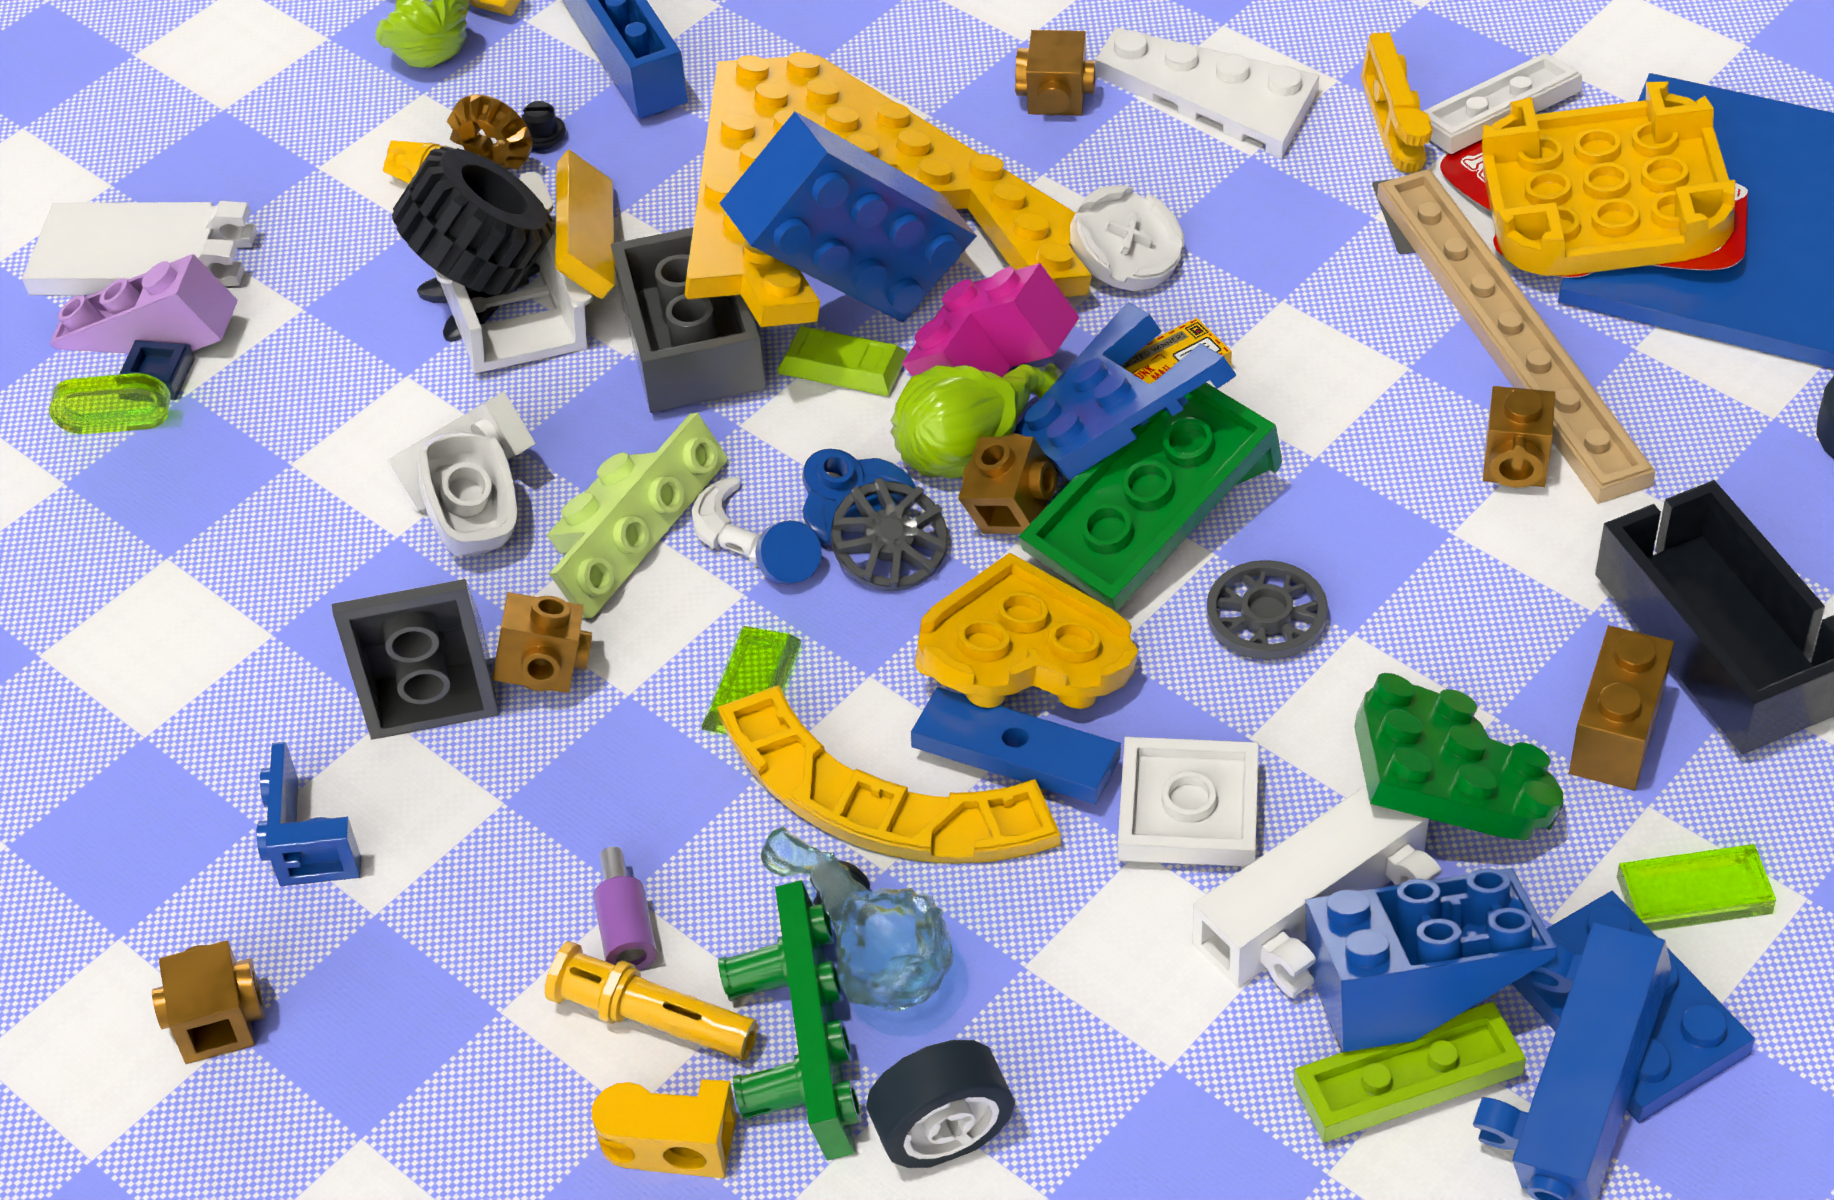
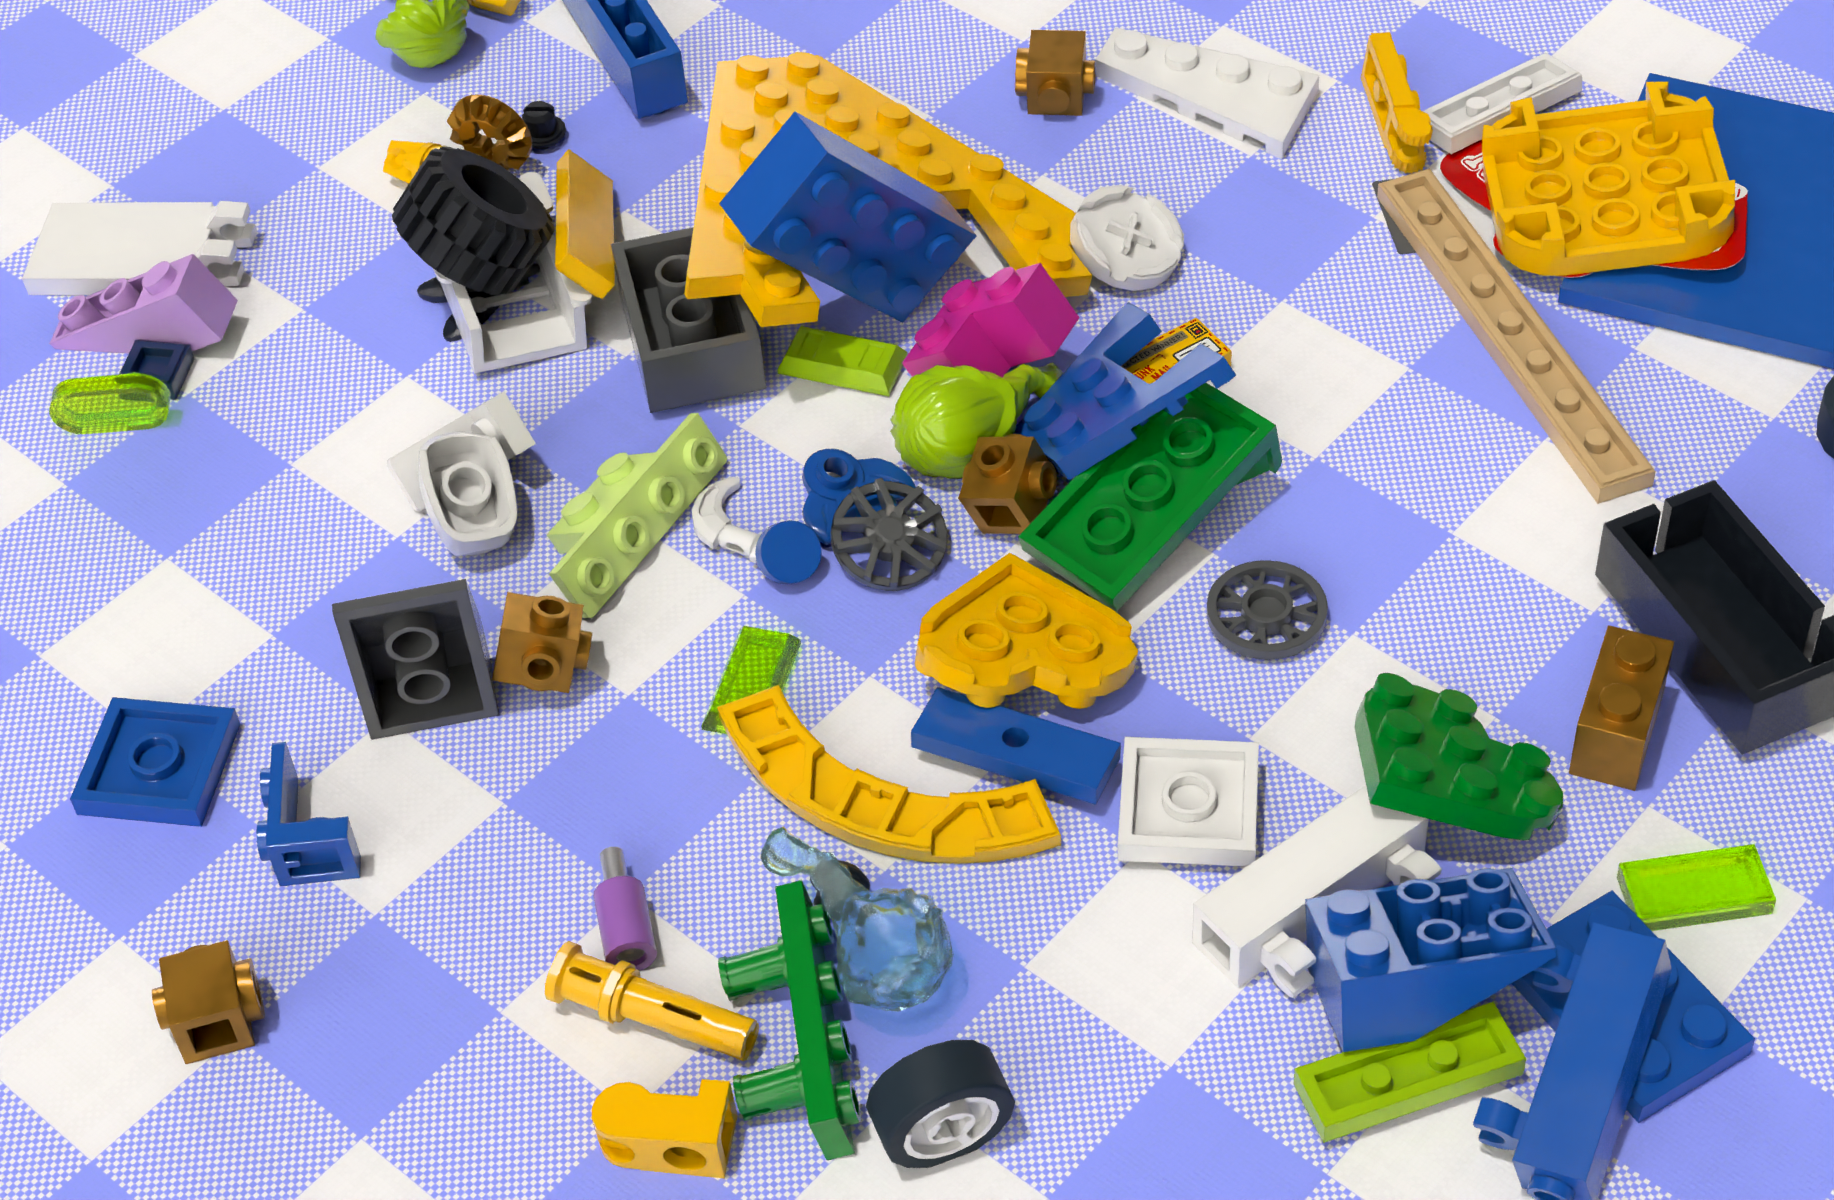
(156, 761): none -> blue tile
(1519, 436): pearl gold brick -> none

